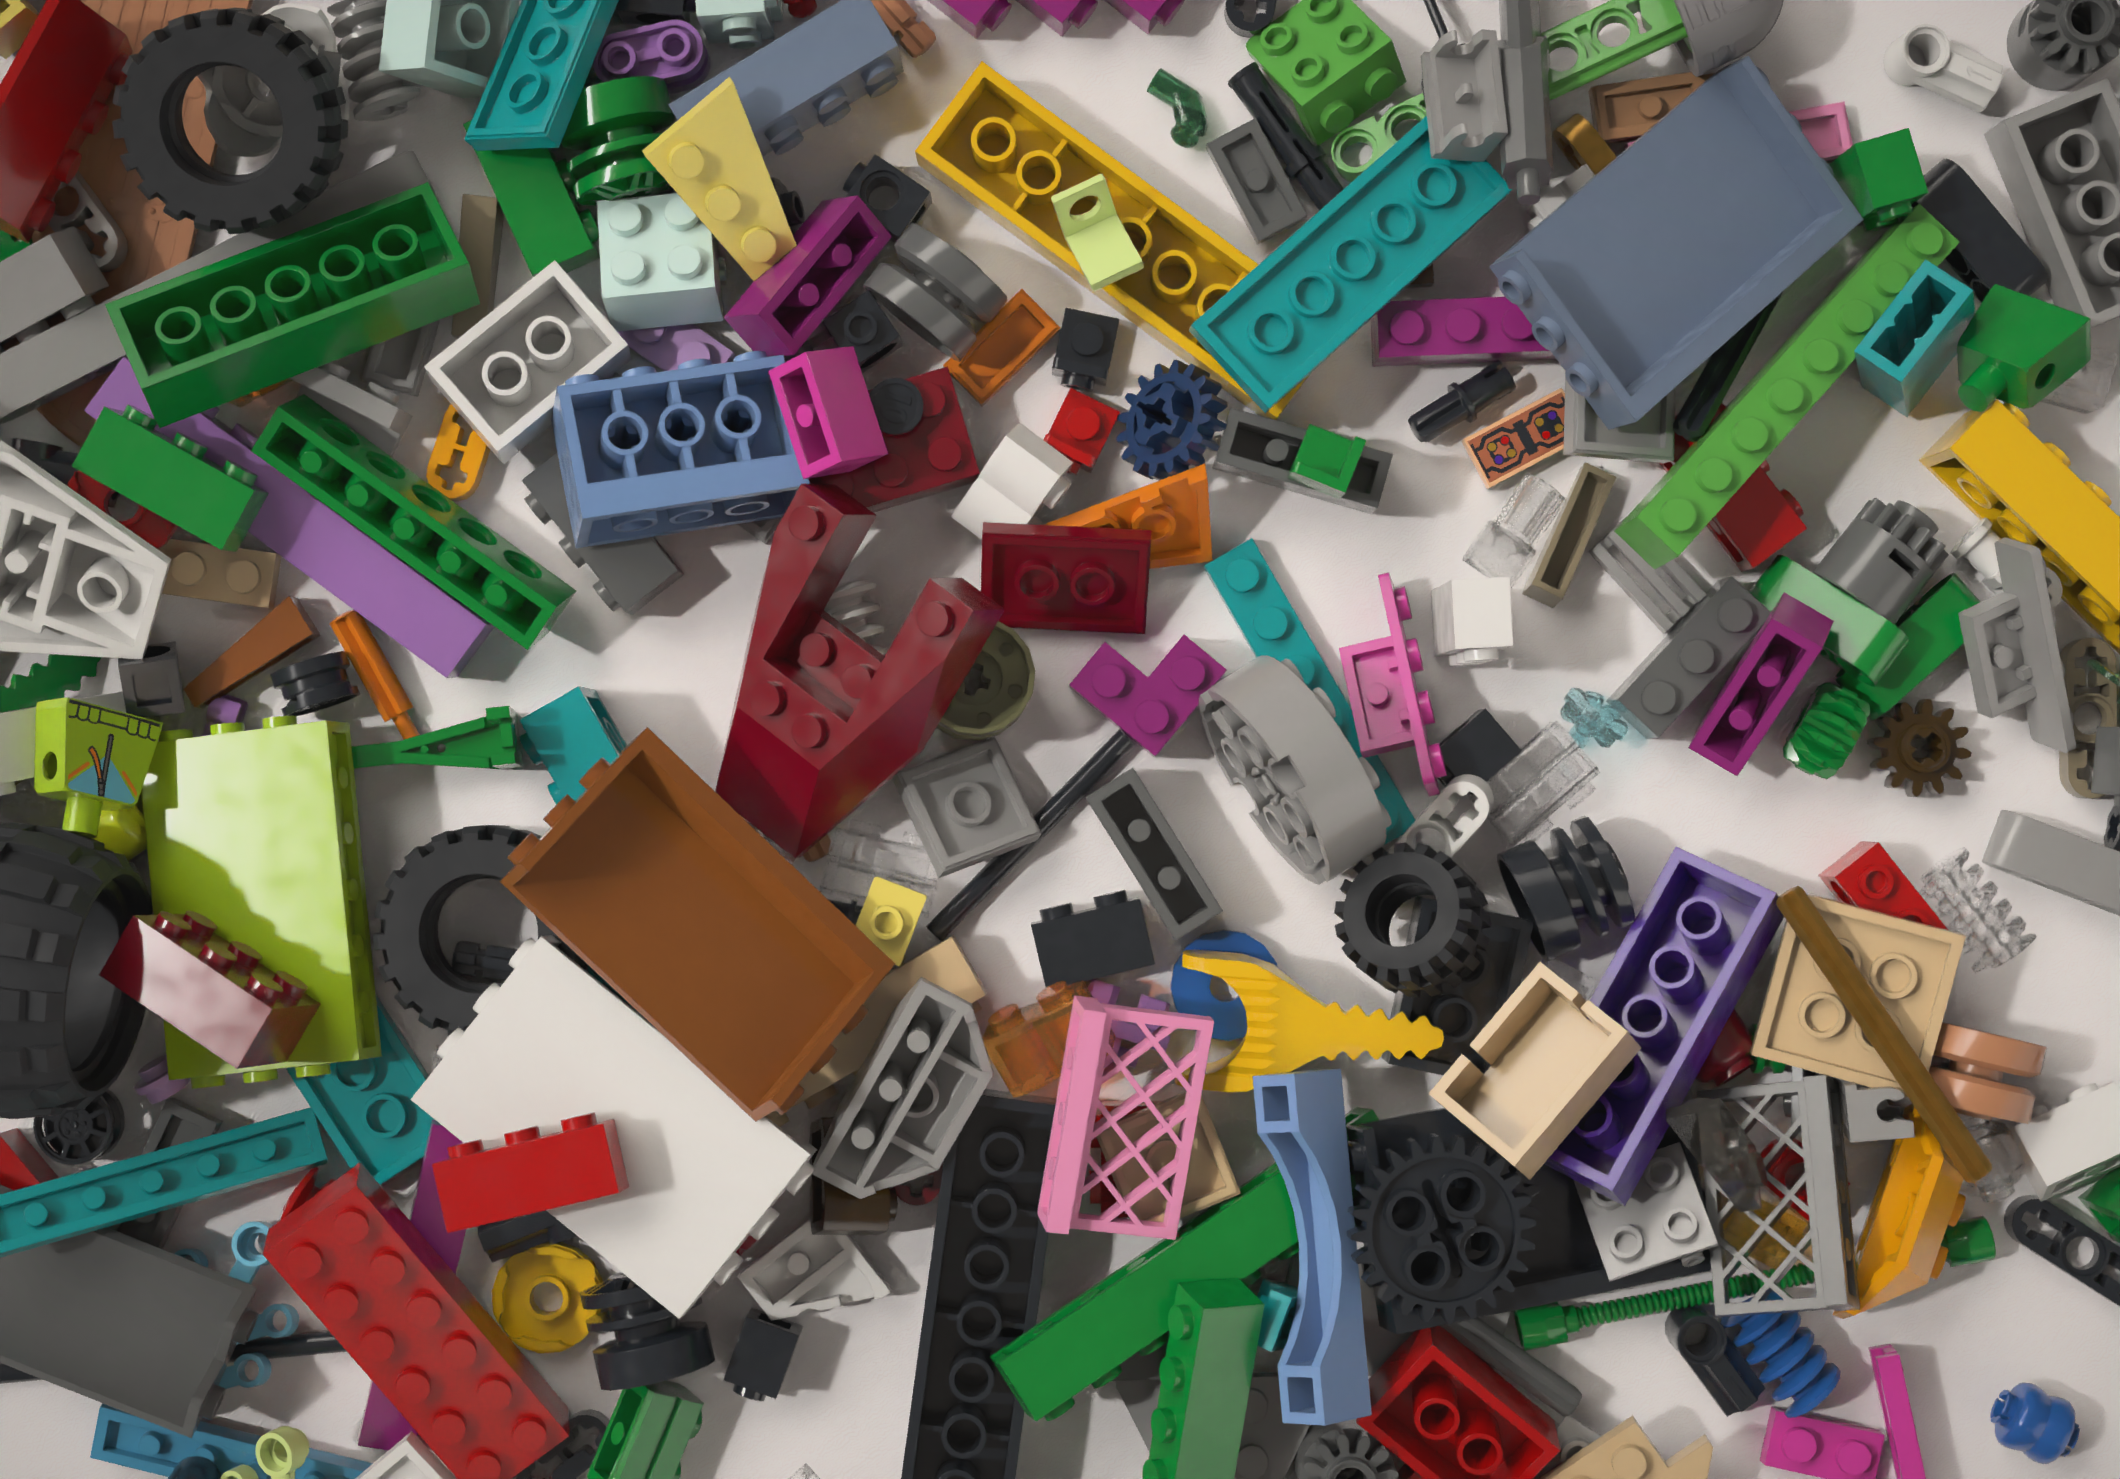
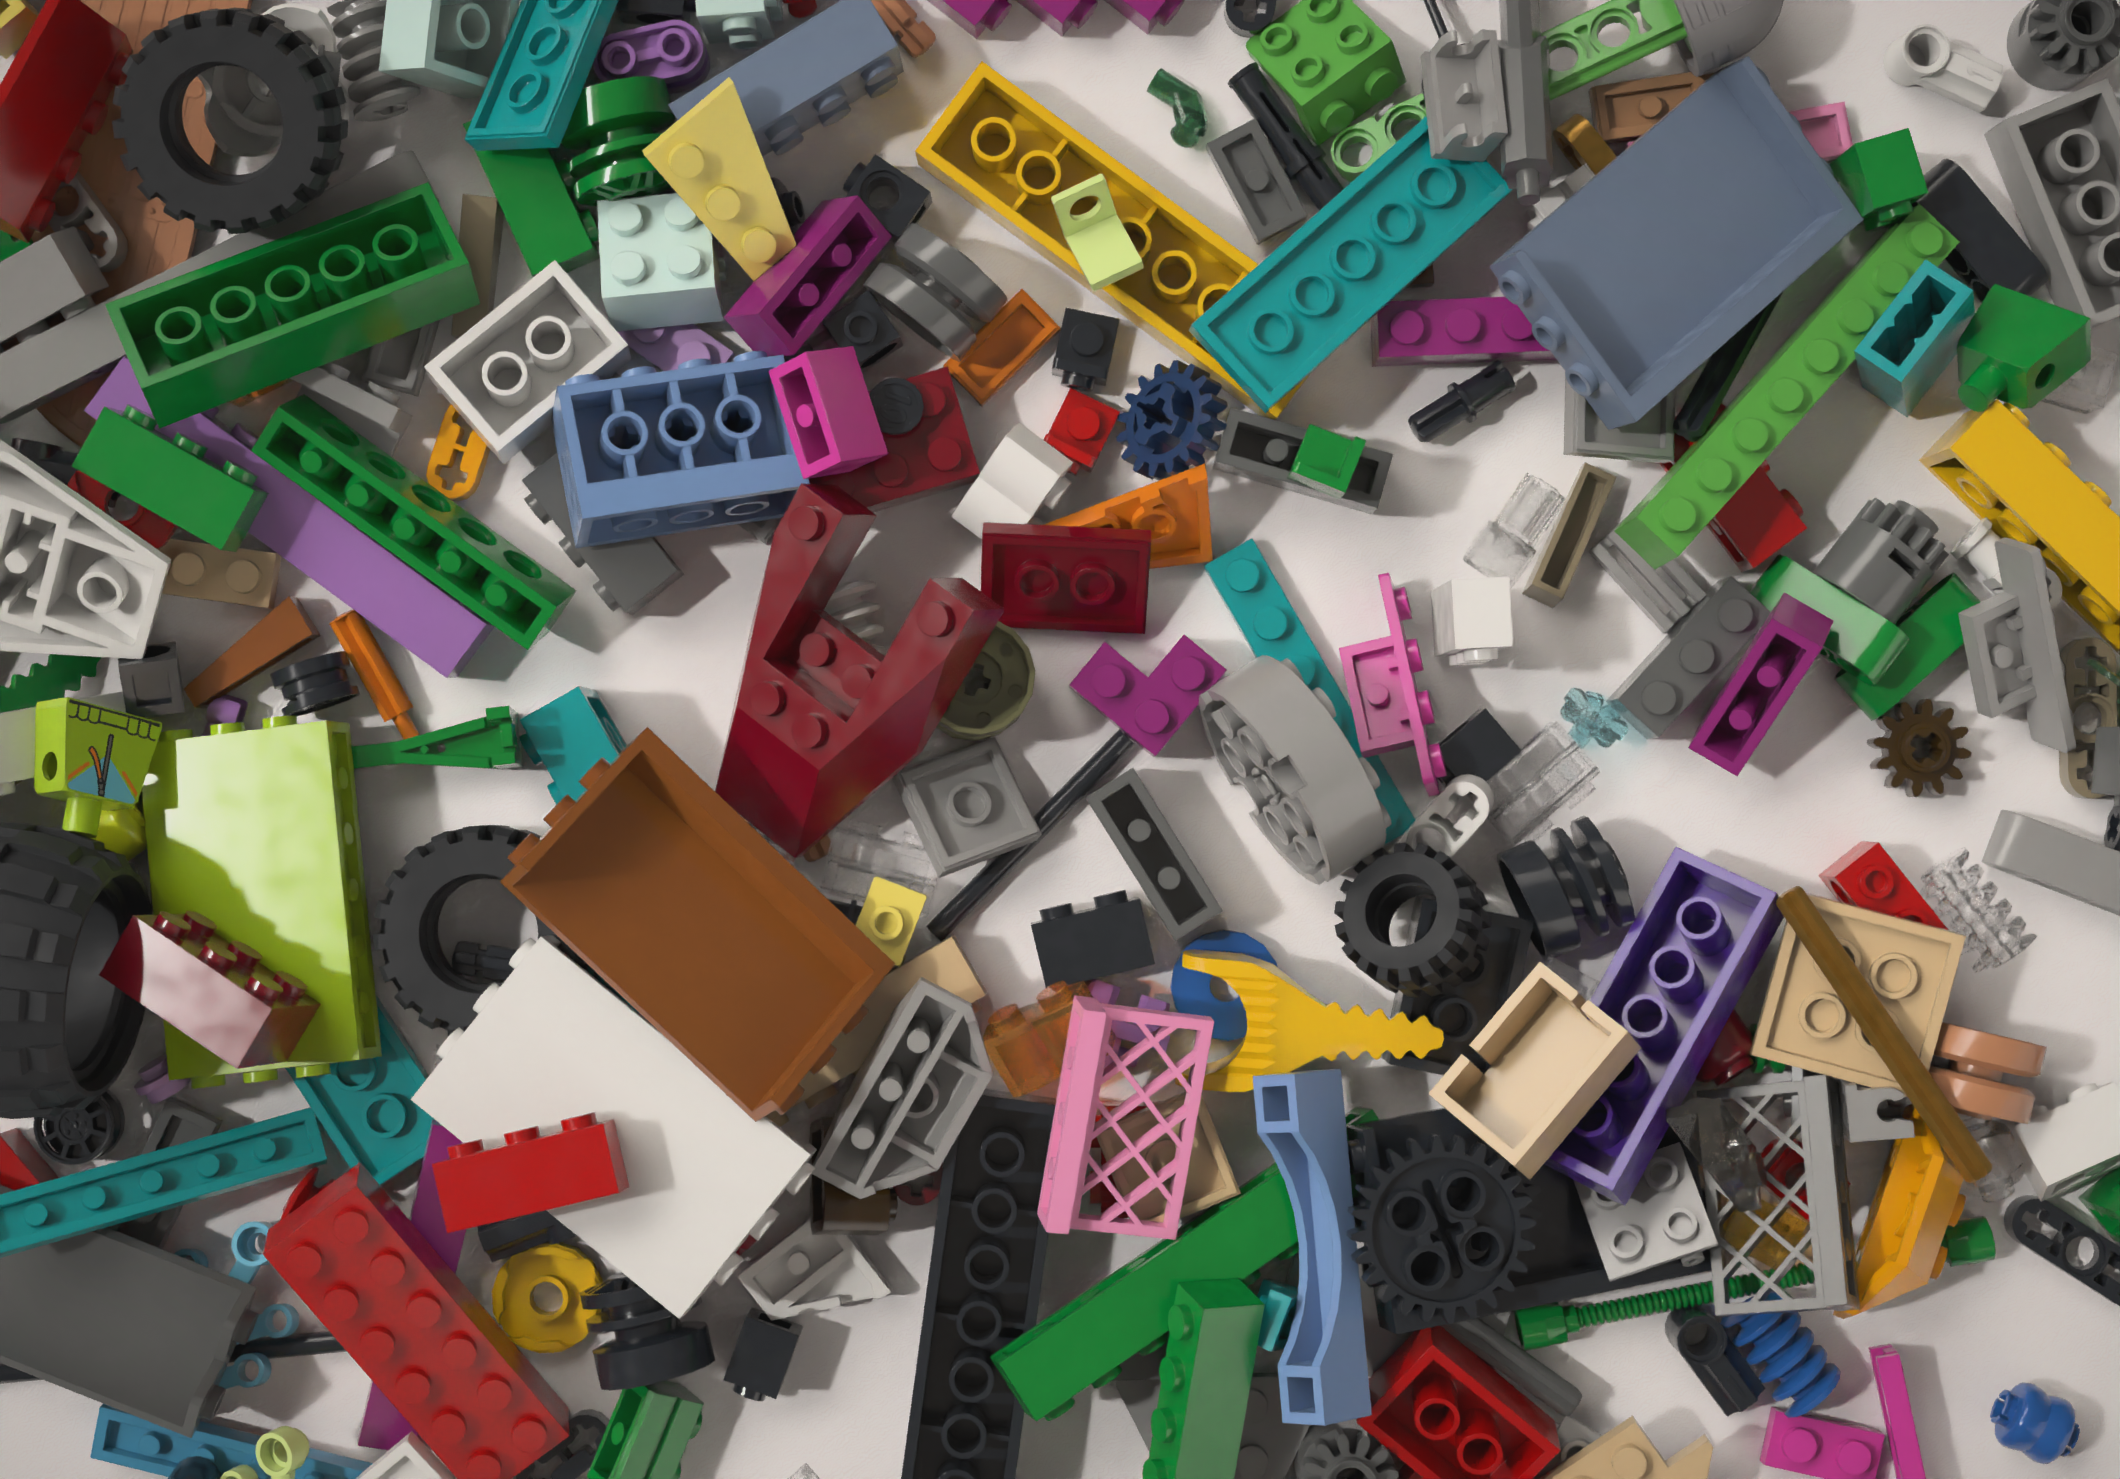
(1518, 439): tile -> none
(1826, 730): green gear -> none

